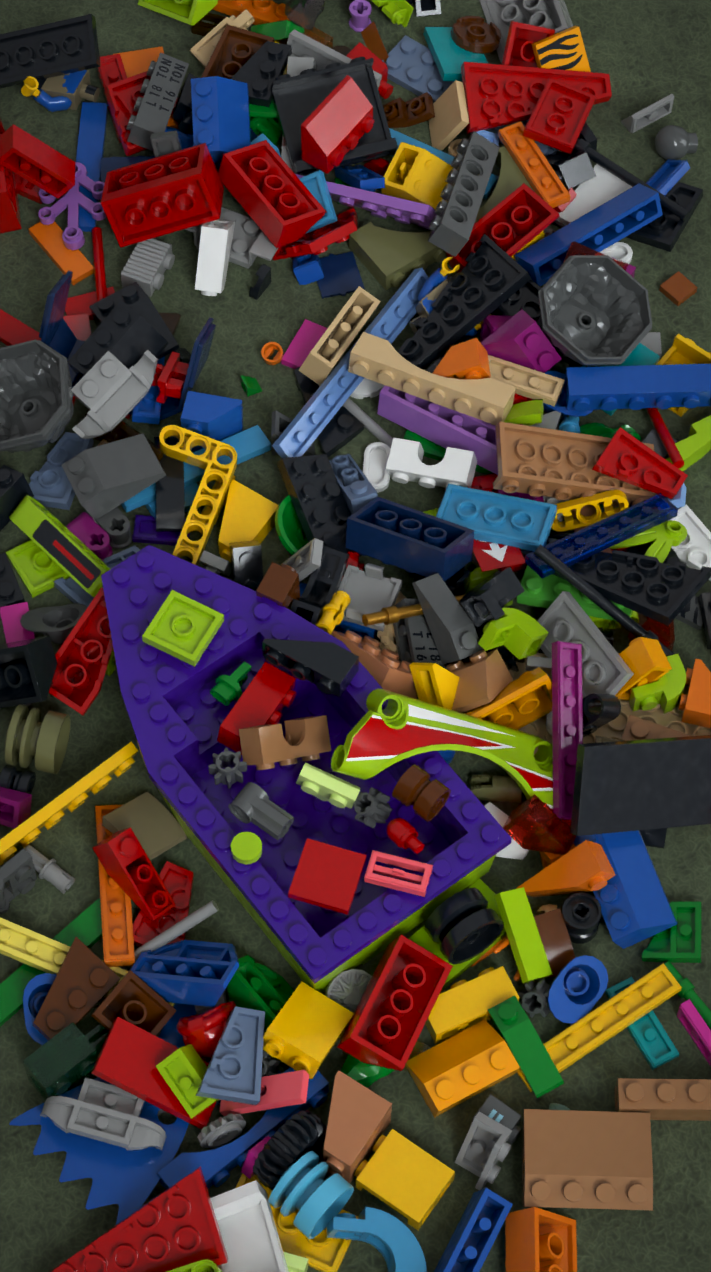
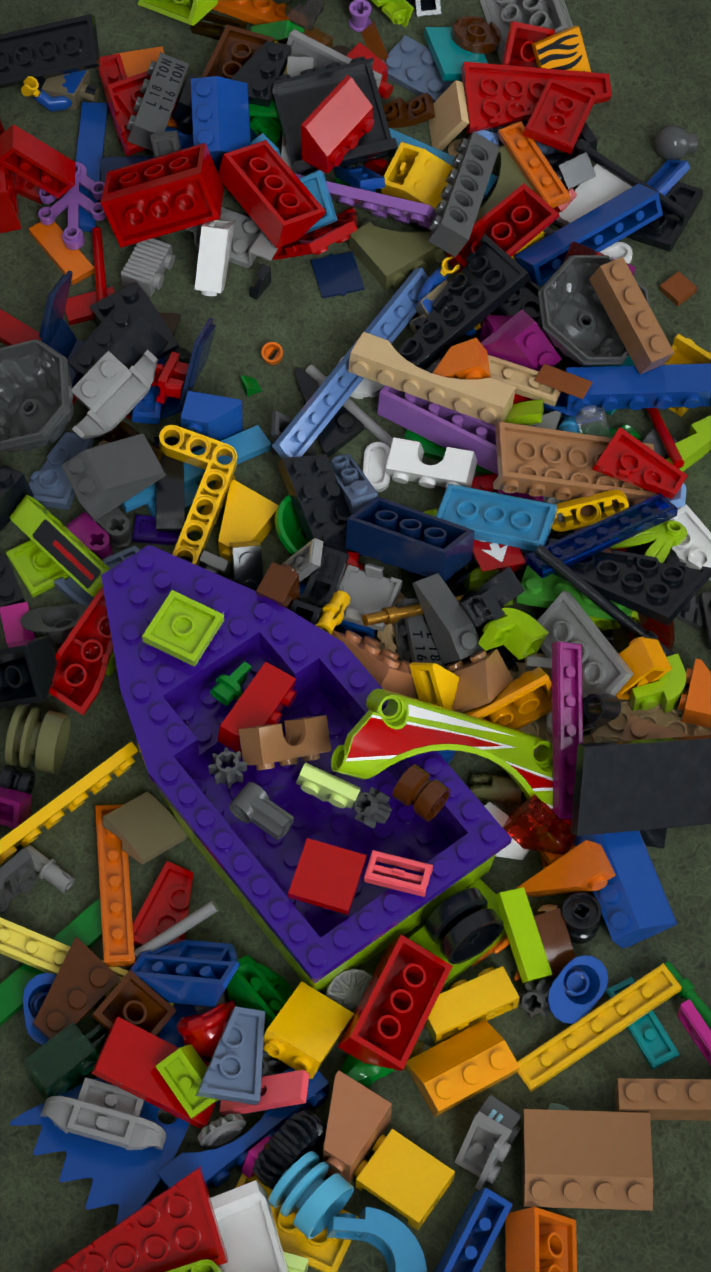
(79, 325): red tile -> none
(134, 873): red slope -> none
(205, 47): tan hinge -> none
(246, 848): lime tile -> none
(302, 344): dark pink tile -> none
(307, 269): blue slope -> none
(319, 662): black slope -> none
(339, 336): tan brick -> none
(404, 835): red cylinder -> none
(526, 1046): green slope -> none
(563, 381): none -> dark orange sticker
(593, 421): none -> clear bracket
(631, 315): none -> medium nougat brick
(649, 114): light grey slope -> none
(681, 942): green wing -> none

